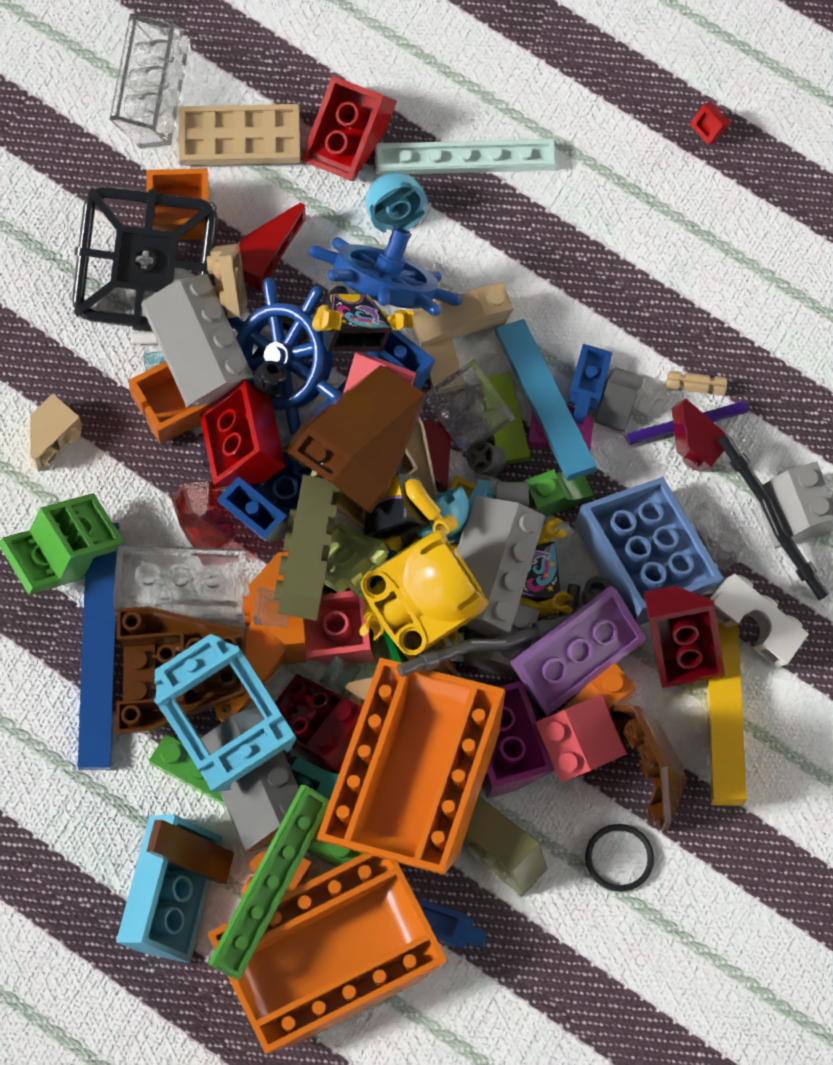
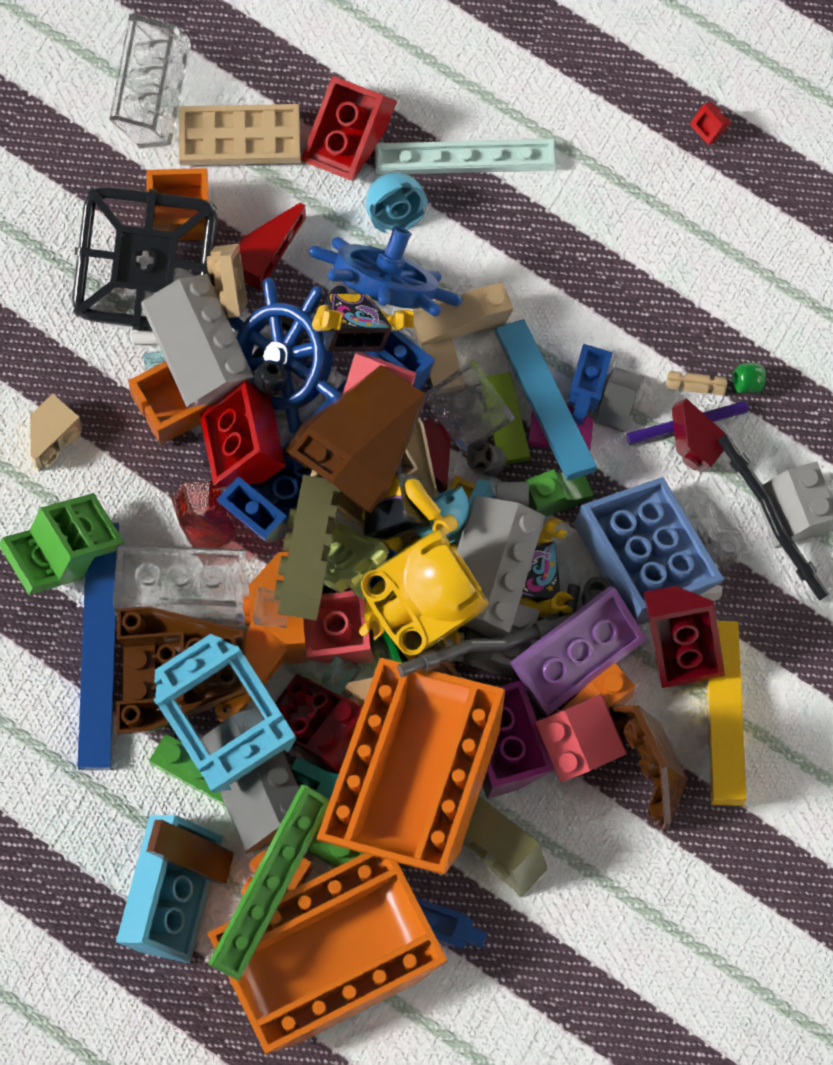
(613, 887): black tyre -> none
(749, 378): none -> green piece
(779, 633): white arch -> none

